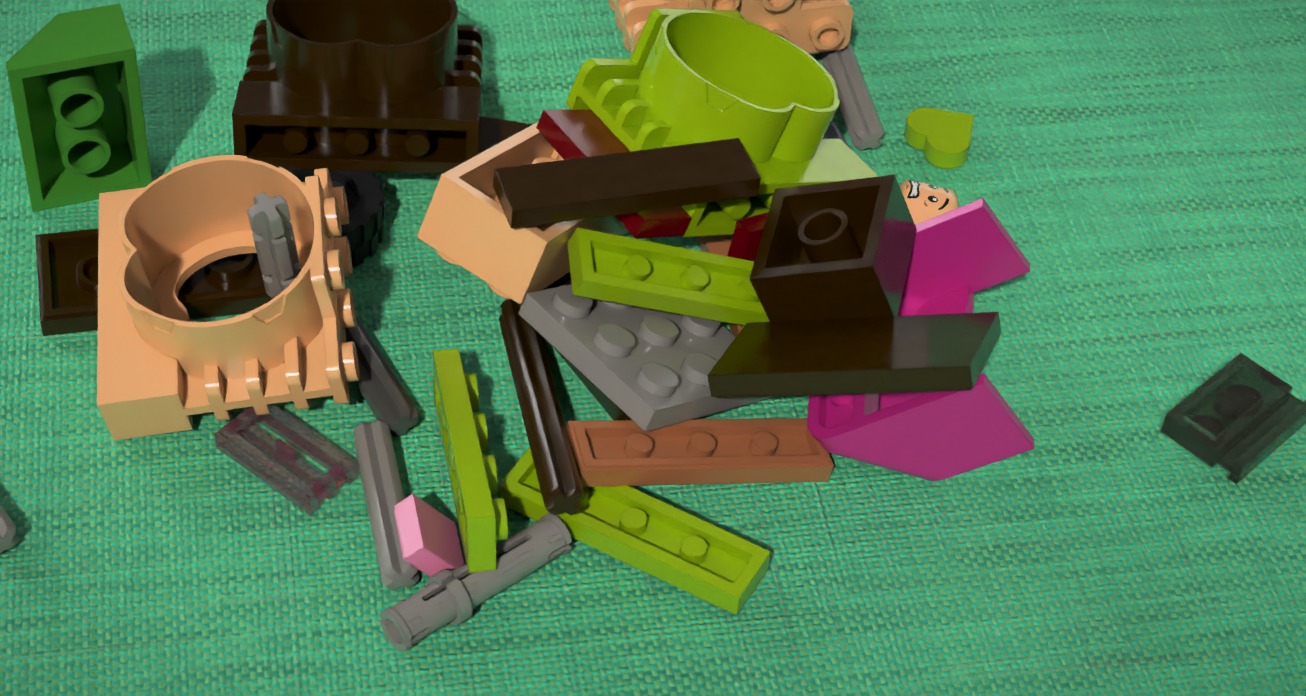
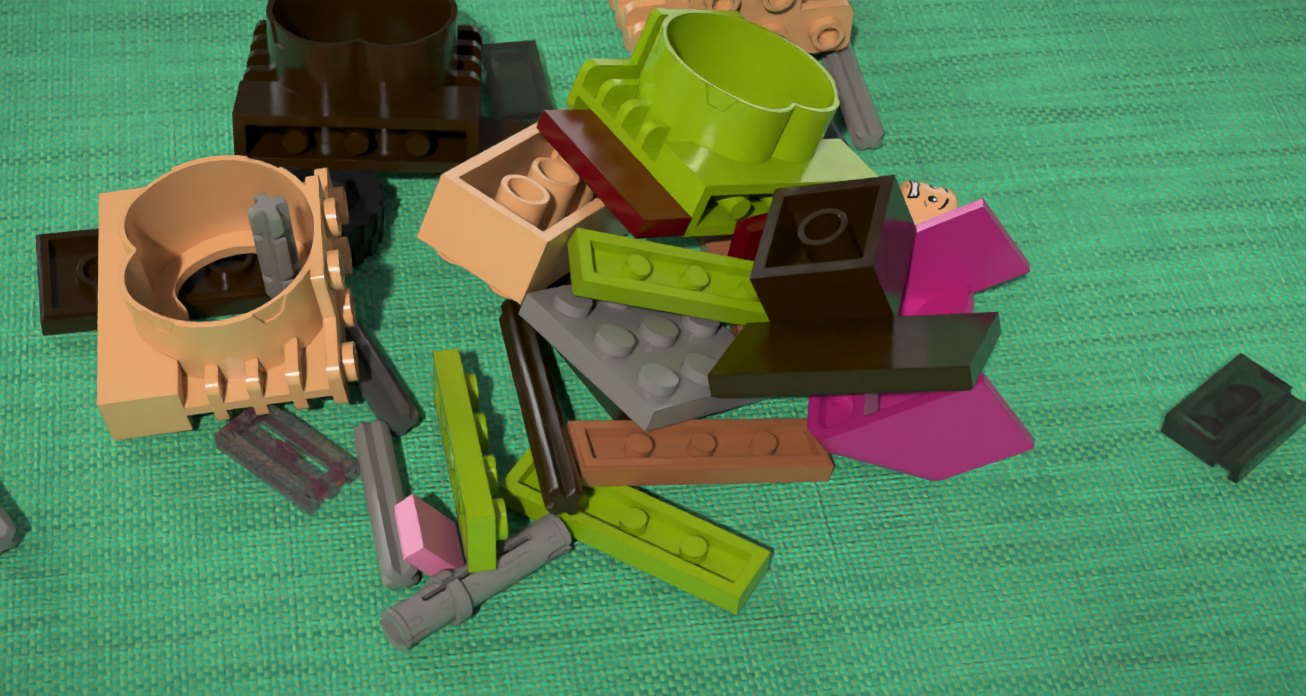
(79, 109): bright green slope -> none
(515, 81): none -> clear smoke tile
(625, 182): dark brown tile -> none
(941, 135): lime tile -> none

